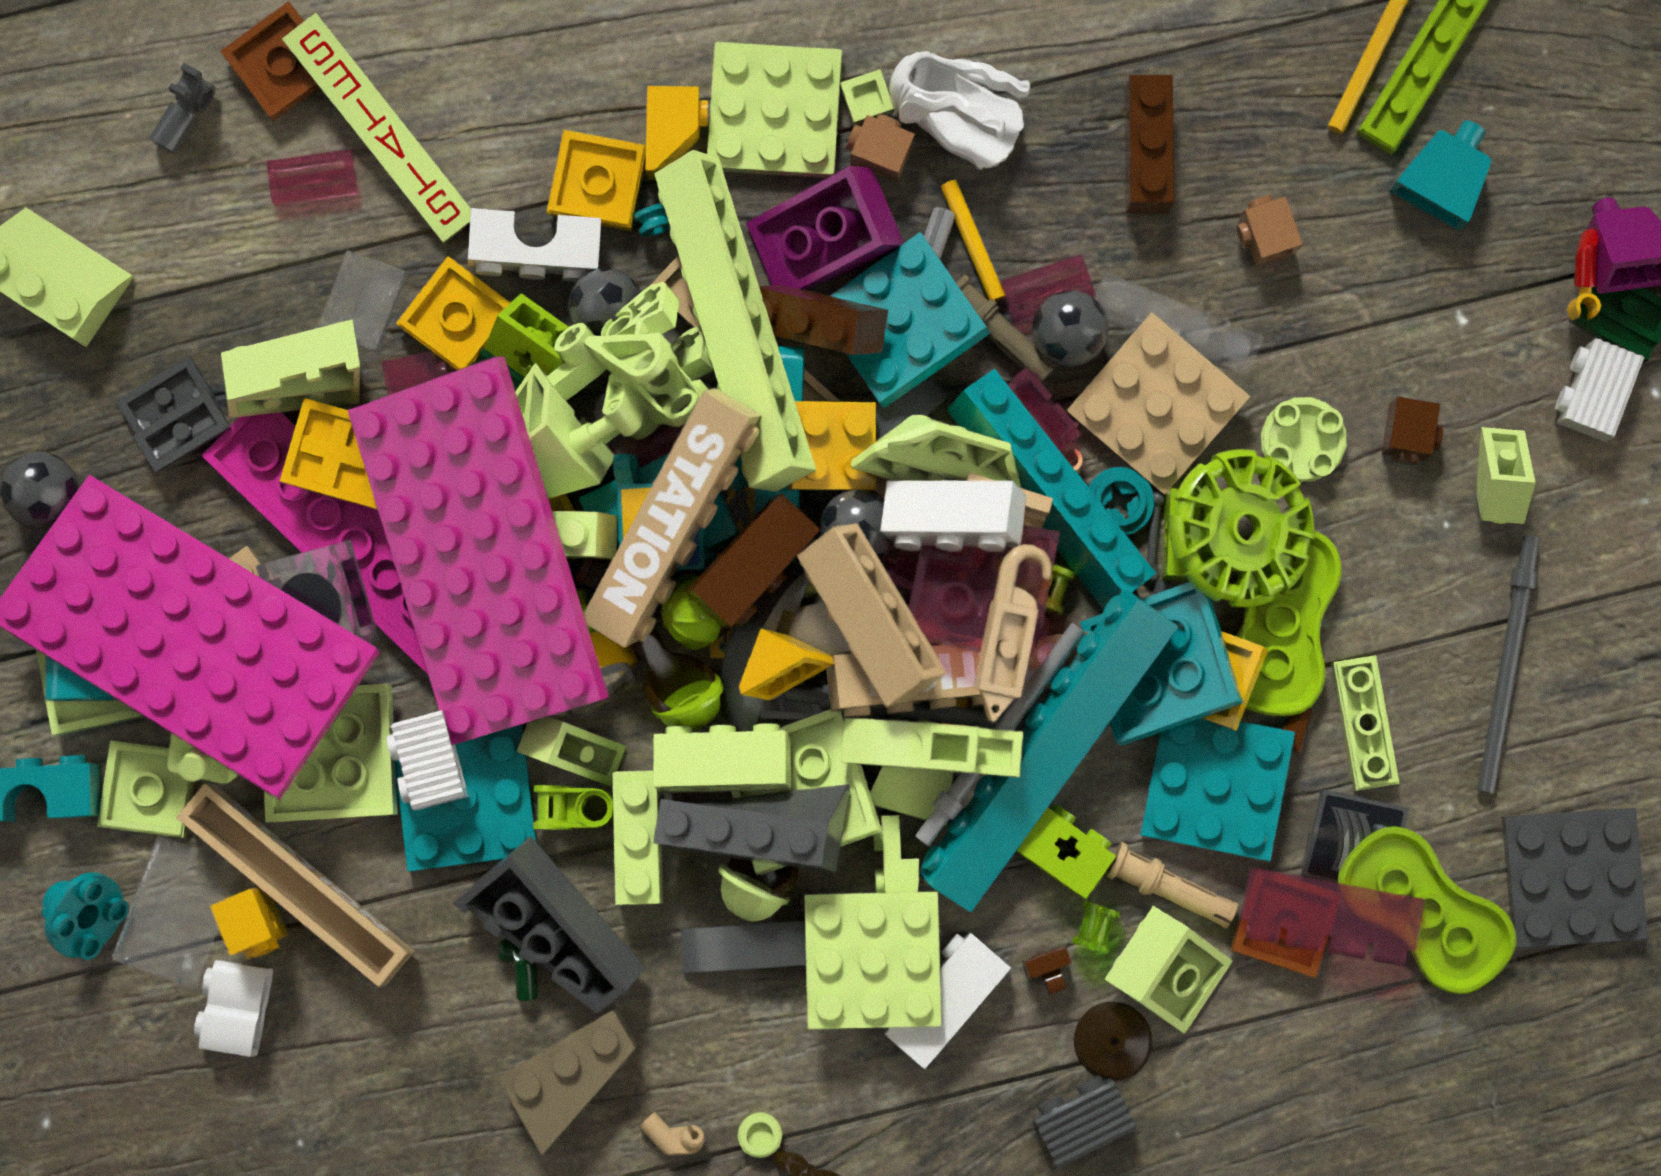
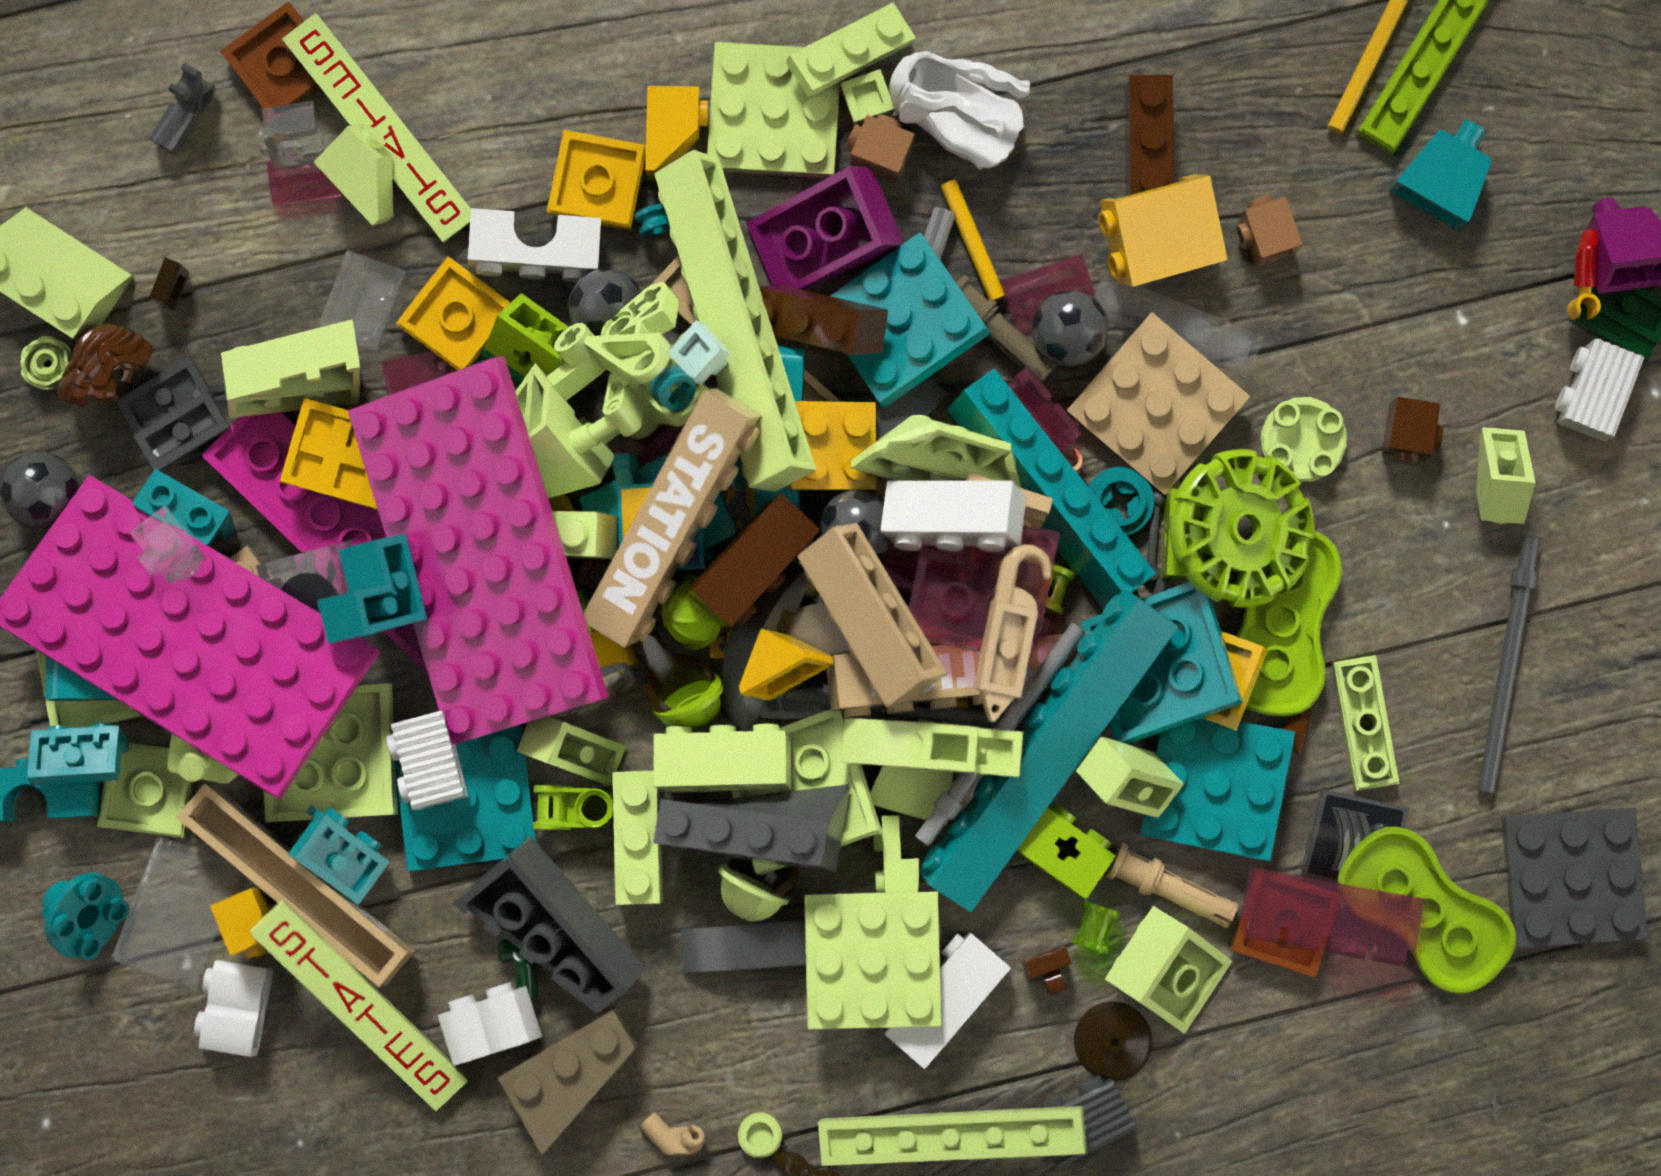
(34, 358): none -> yellowish green plate
(76, 754): none -> teal bracket
(96, 359): none -> reddish brown hair
(167, 547): none -> clear brick
(169, 284): none -> dark brown tile
(193, 511): none -> teal bracket
(291, 134): none -> clear brick
(338, 856): none -> teal bracket
(358, 1004): none -> yellowish green tile
(361, 171): none -> yellowish green slope
(380, 590): none -> teal brick
(489, 1025): none -> white brick
(683, 393): none -> teal bush
(699, 353): none -> light aqua tile
(850, 49): none -> yellowish green plate
(952, 1136): none -> yellowish green plate
(1129, 777): none -> yellowish green brick
(1162, 231): none -> yellow panel

